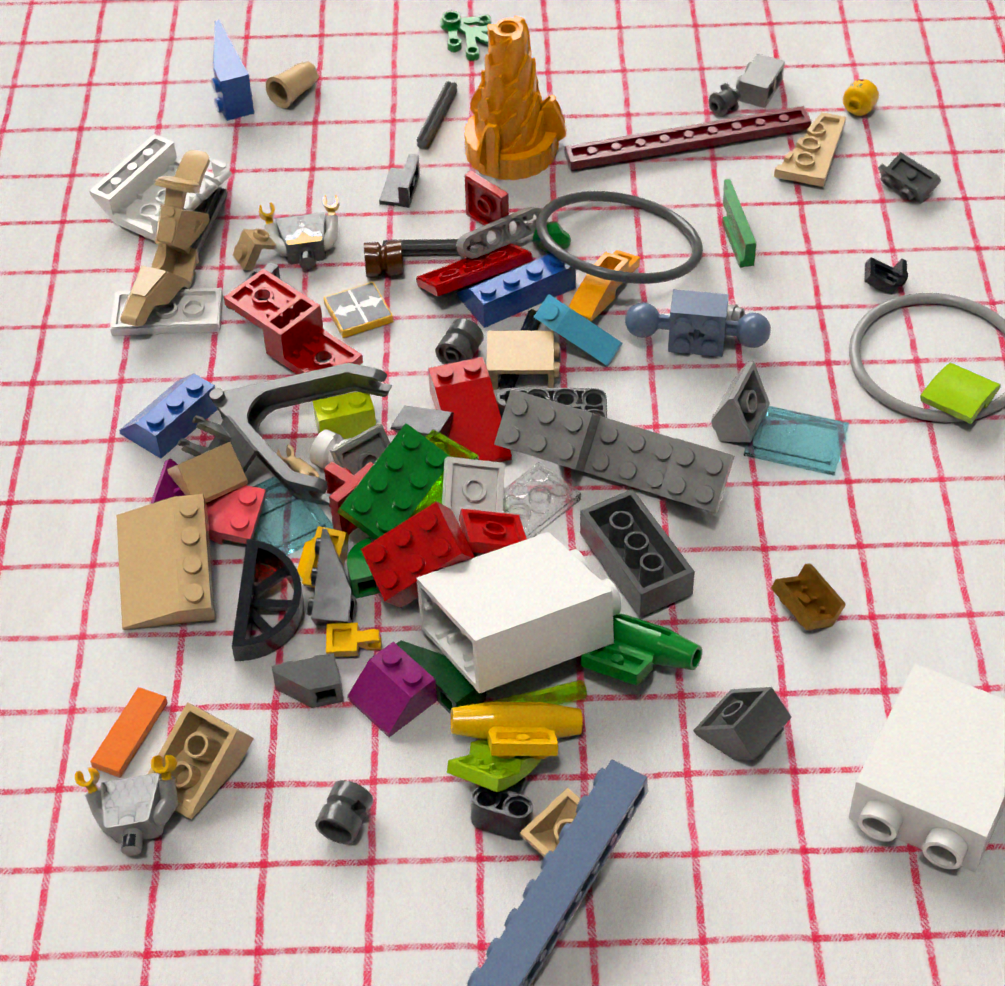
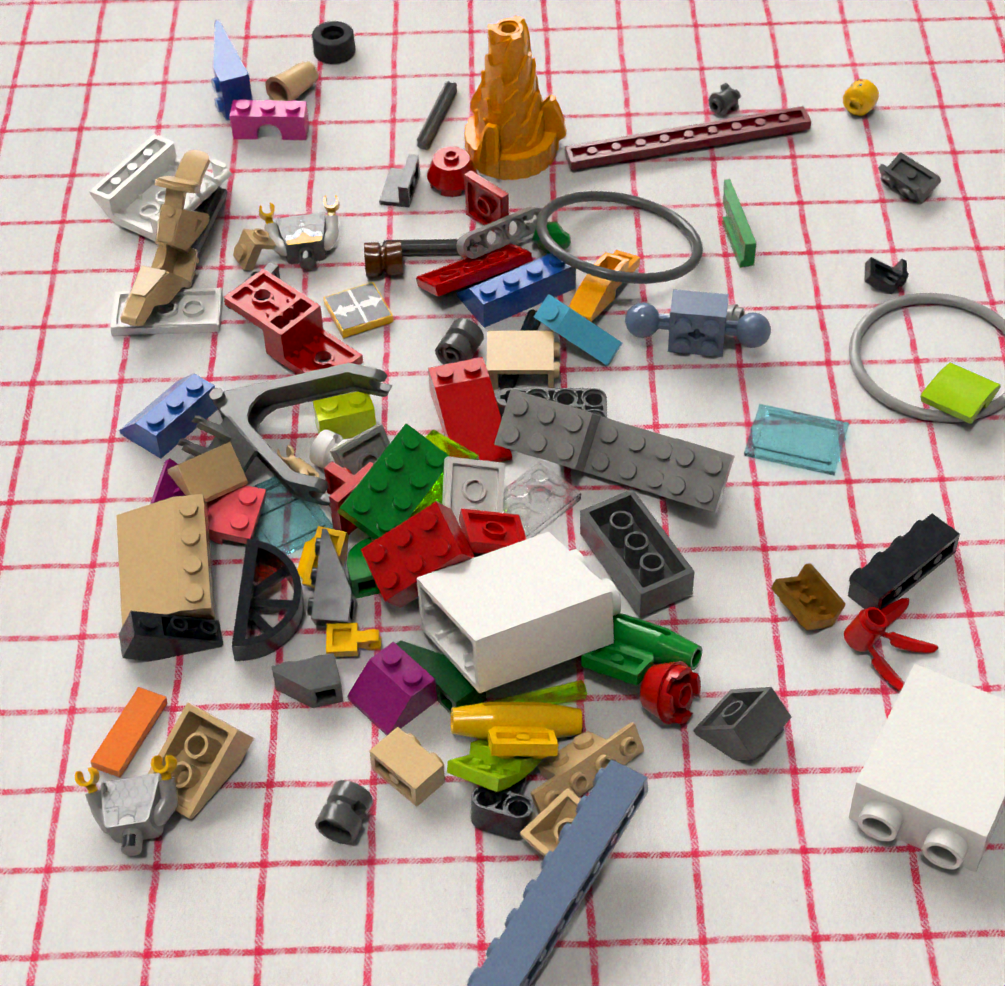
(165, 636): none -> black slope
(287, 116): none -> dark pink arch
(333, 42): none -> black tyre
(407, 766): none -> tan brick
(424, 420): slope -> none
(448, 170): none -> red cone
(453, 22): plant -> none
(581, 760): none -> tan bracket
(669, 691): none -> red cone
(741, 407): light grey slope -> none
(760, 80): light grey brick -> none
(813, 153): tan wing -> none
(871, 625): none -> red plant
(903, 563): none -> black brick

